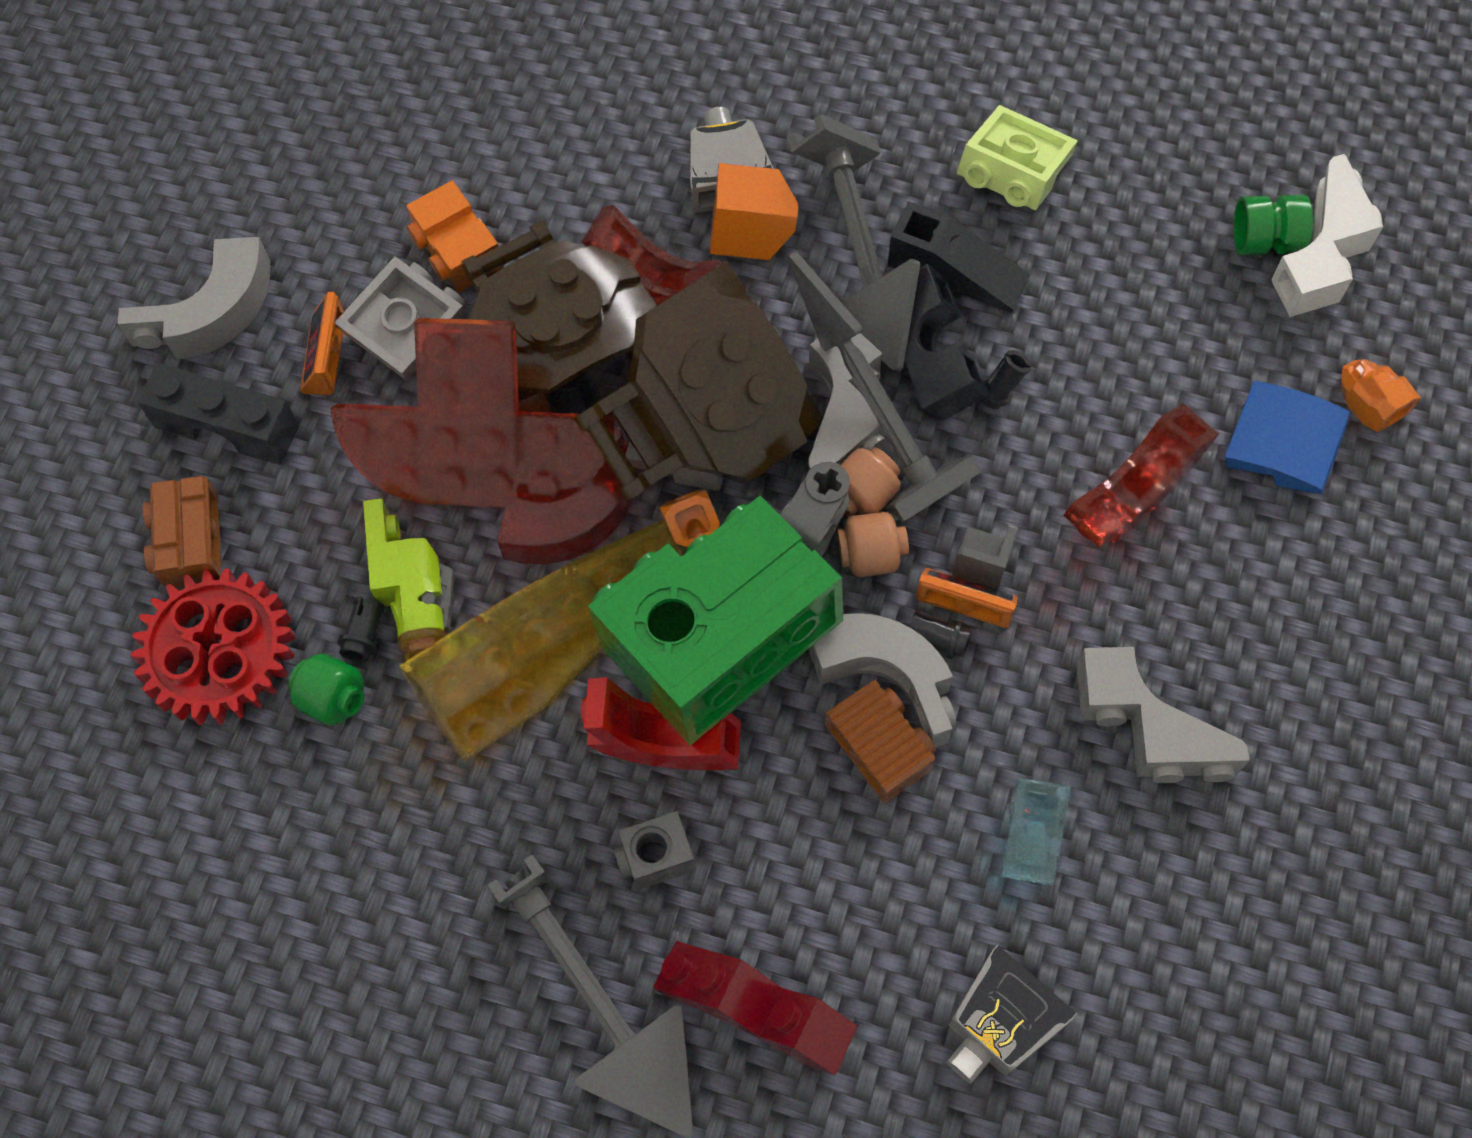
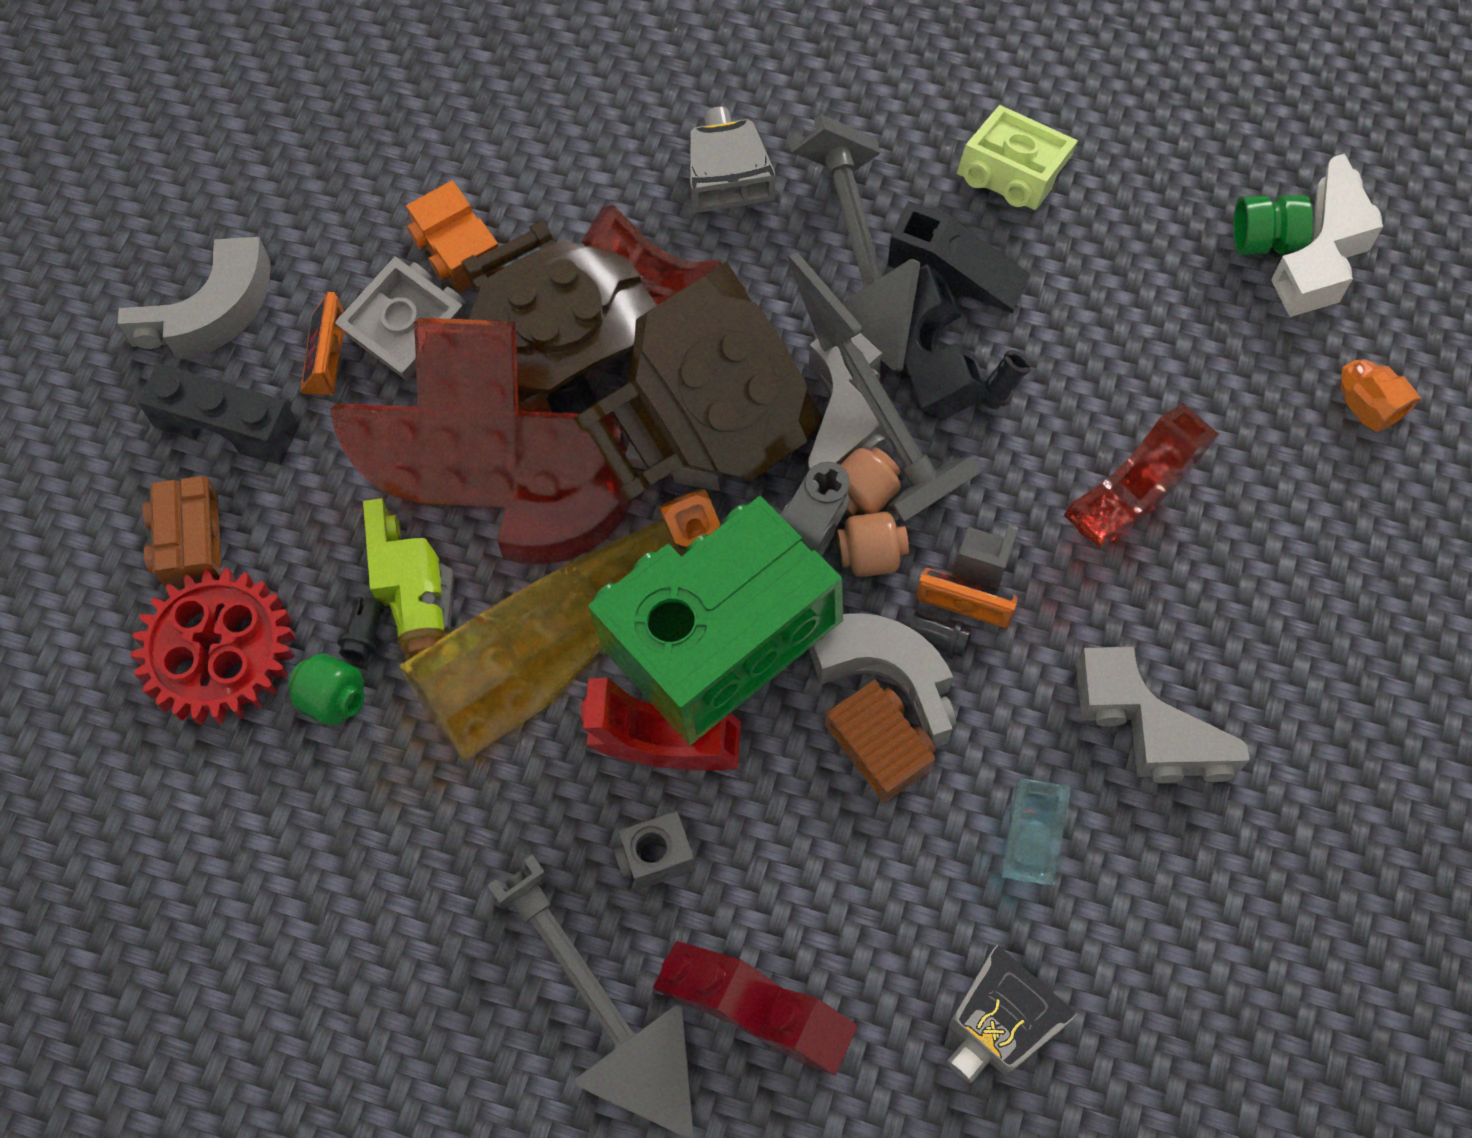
(751, 212): orange slope -> none
(1288, 437): blue slope -> none

